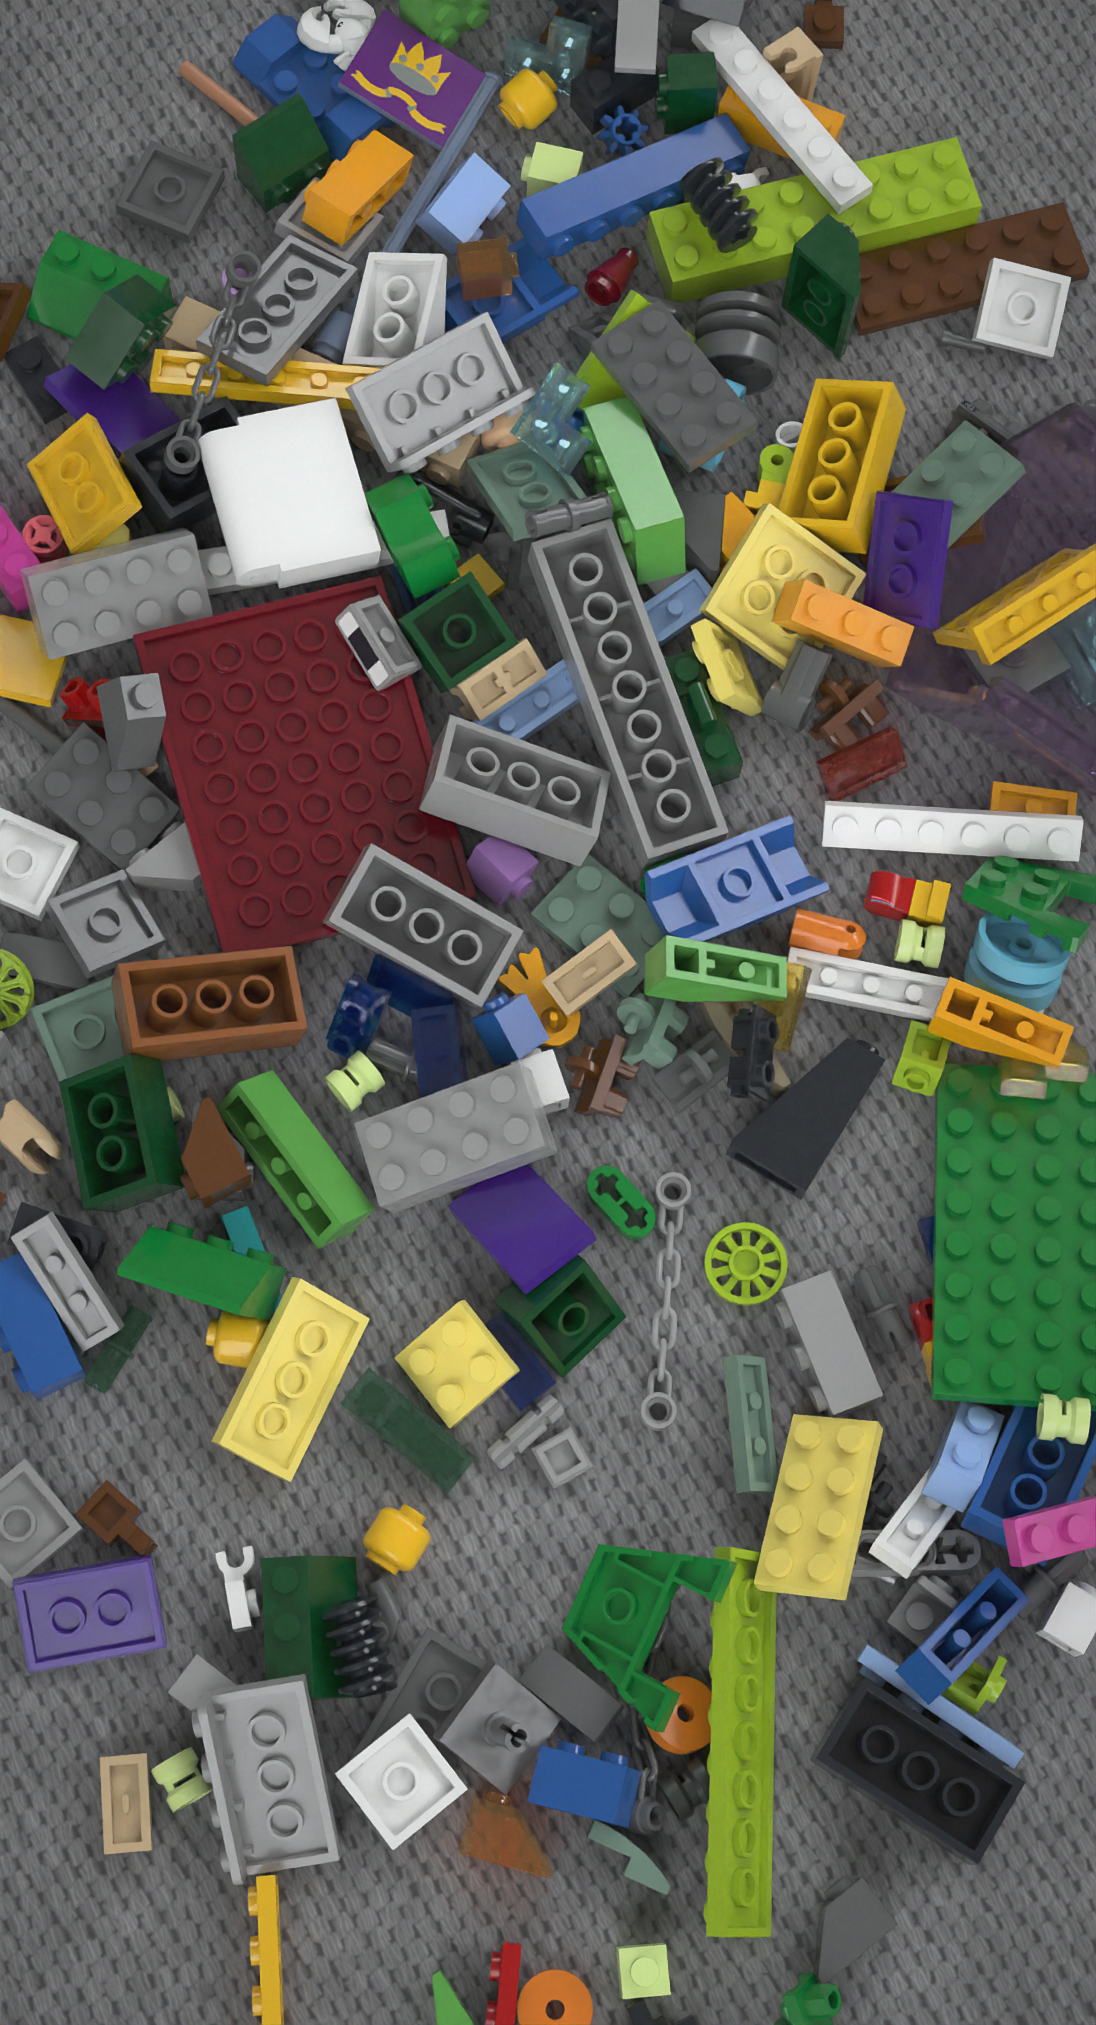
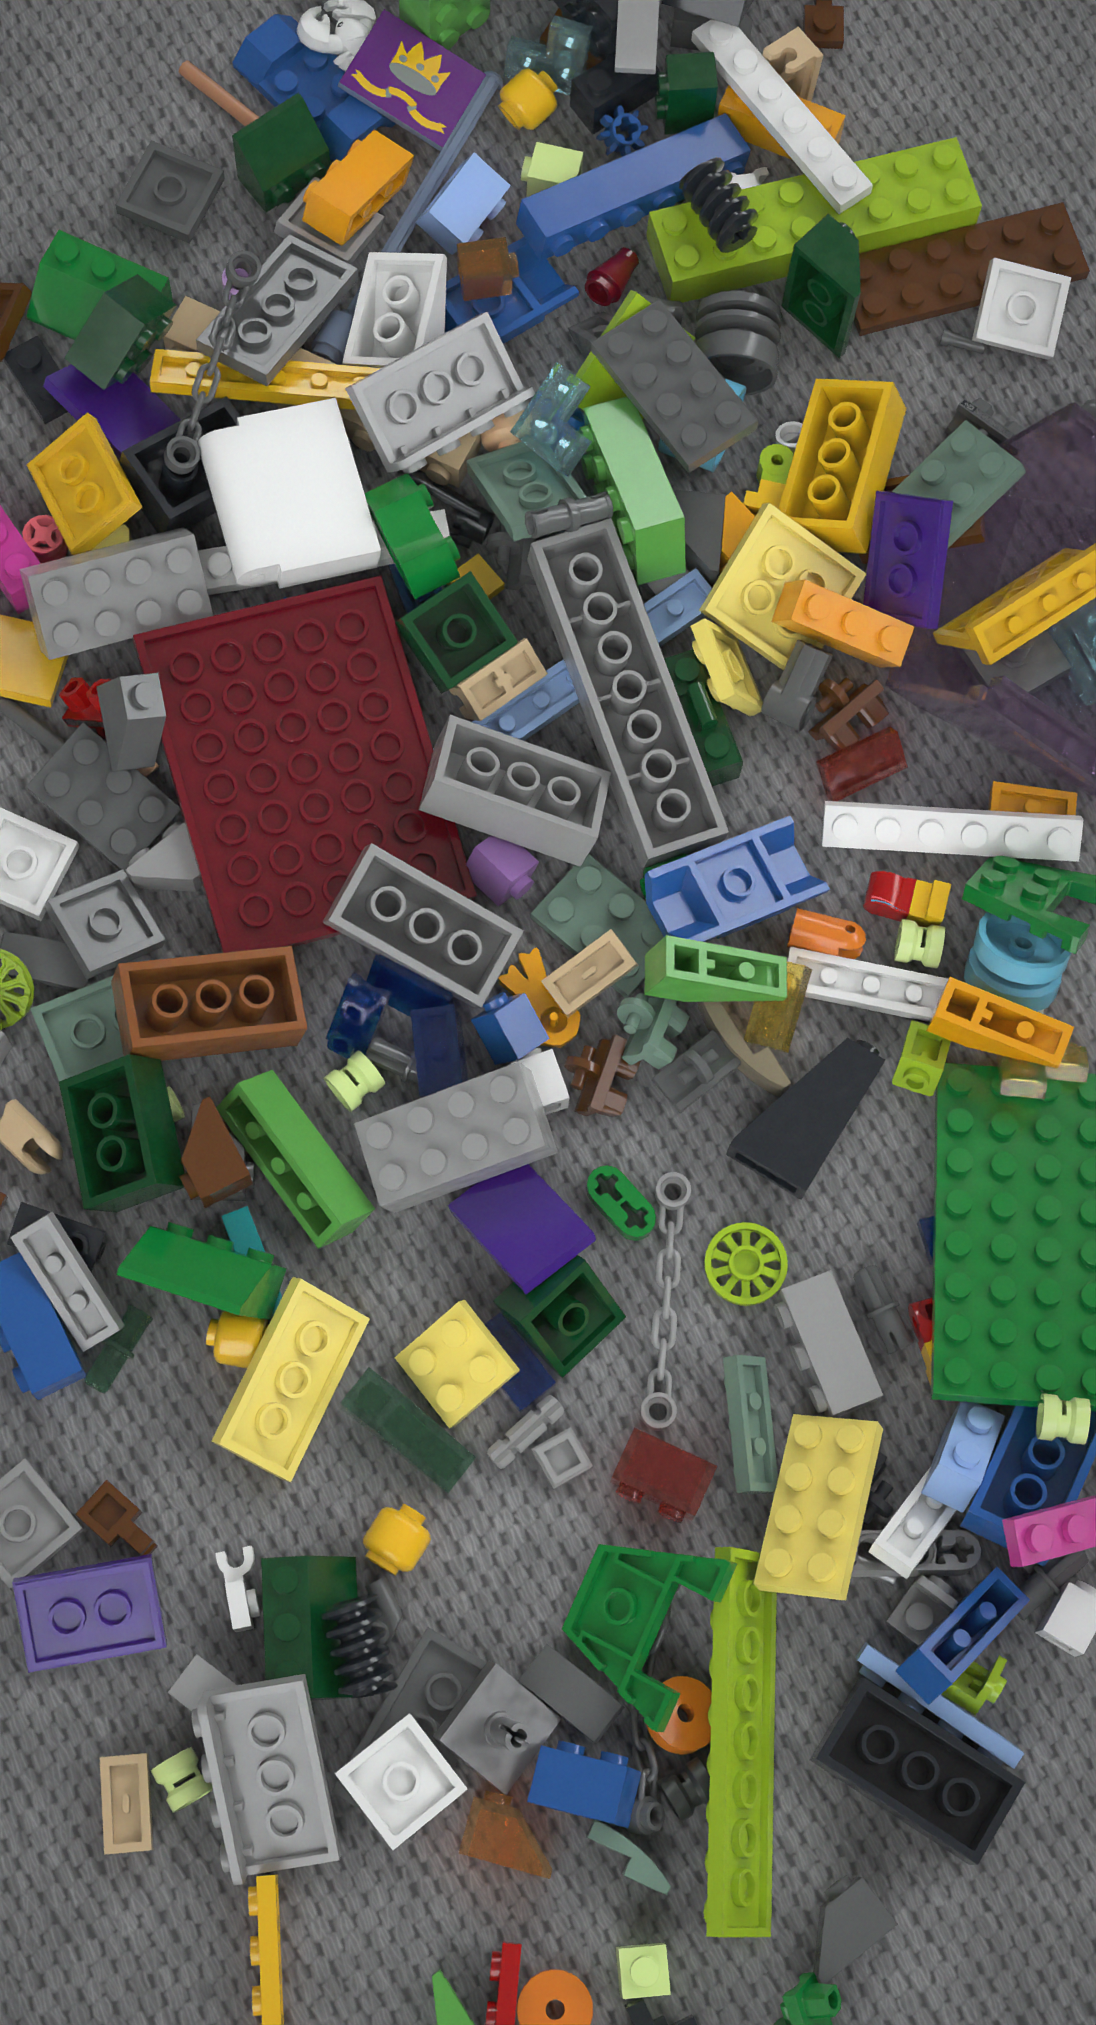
(377, 642): light grey slope -> none
(663, 1476): none -> clear red brick
(756, 1033): black hinge -> none

